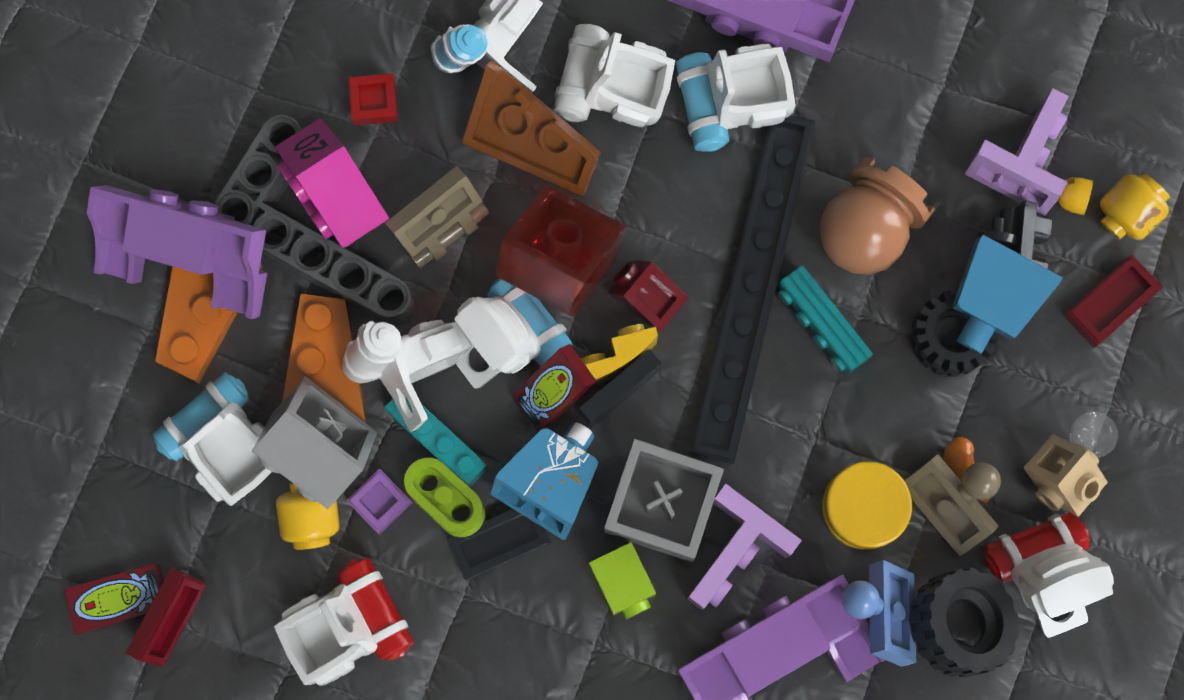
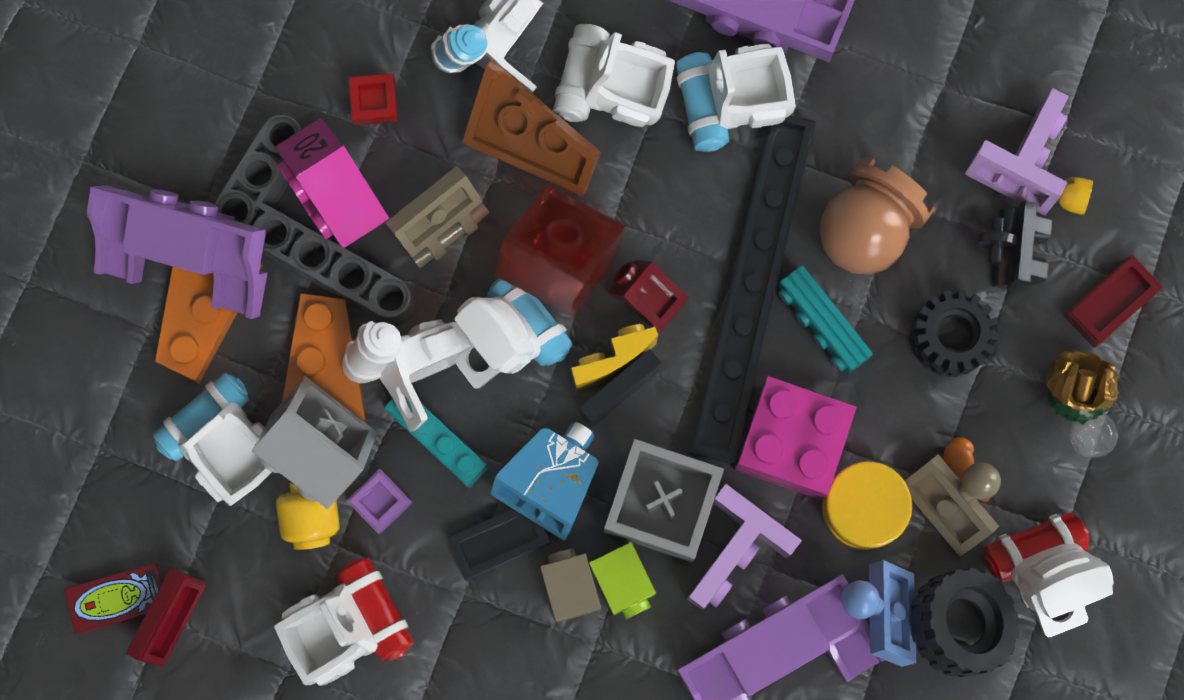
(446, 499): lime plate -> none
(554, 387): tile -> none
(570, 585): none -> dark tan brick
(795, 438): none -> dark pink brick
(999, 293): dark azure torso -> none
(1065, 475): tan brick -> none
(1081, 385): none -> pearl gold piece
(1134, 206): yellow head -> none

